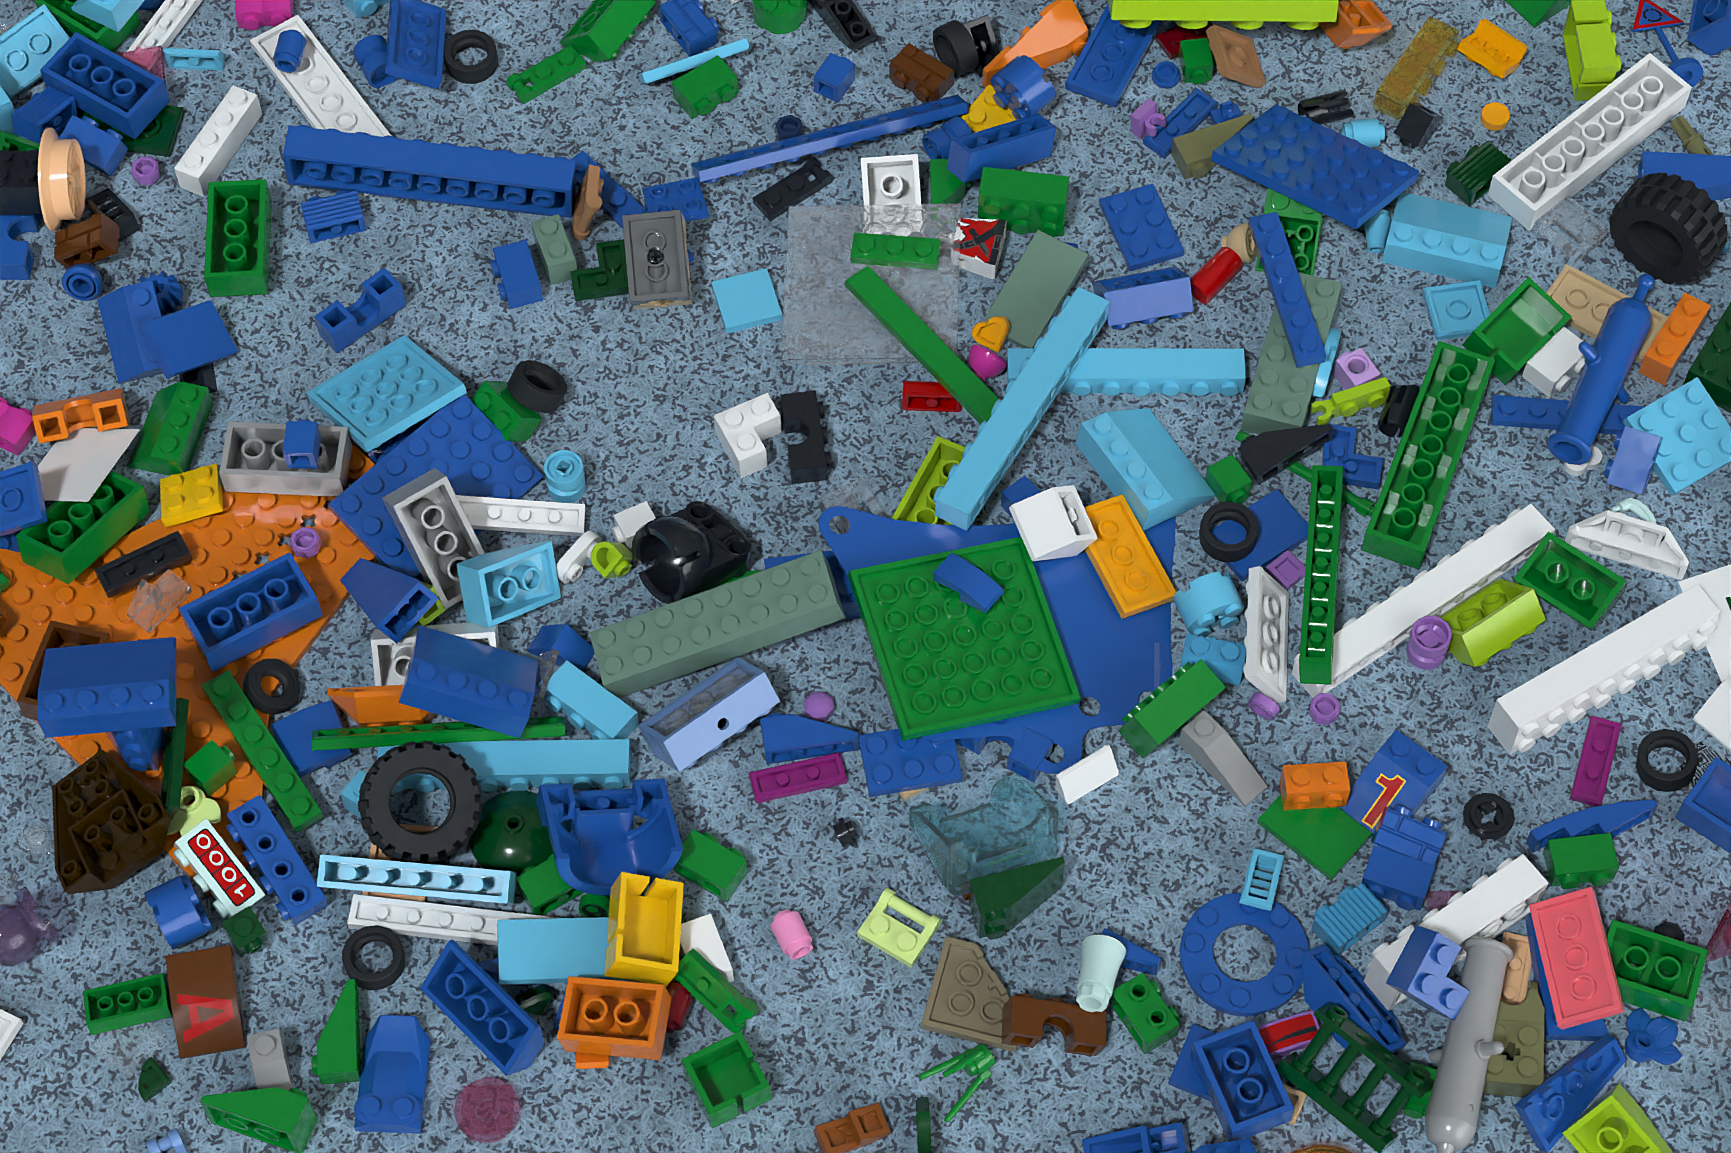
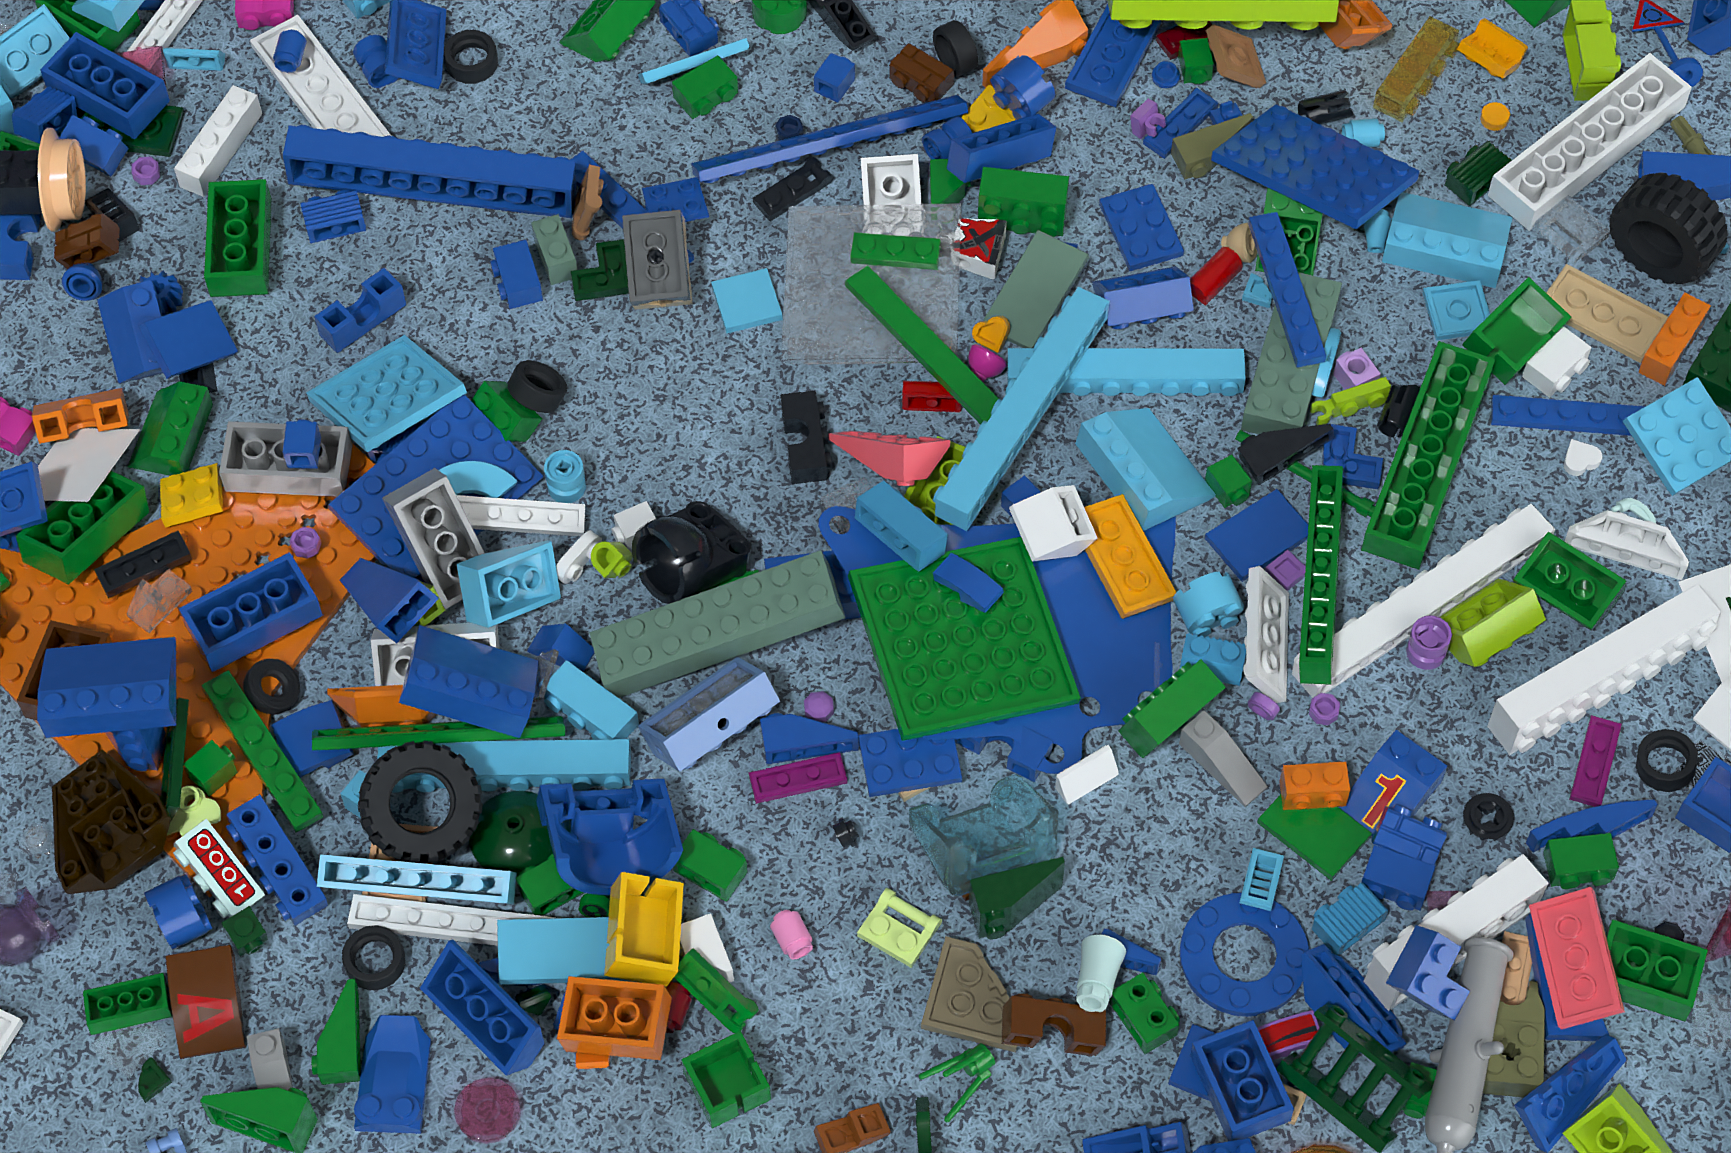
(478, 478): none -> medium azure tile
(546, 74): green plate -> none
(744, 429): white brick -> none
(893, 455): none -> coral wedge
(901, 525): none -> dark azure brick
(984, 40): black slope -> none
(1228, 552): black tyre -> none
(1257, 292): none -> medium azure tile
(1417, 125): black brick -> none
(1602, 375): blue piece -> none
(1633, 459): brick -> none
(1655, 1035): blue plate -> none

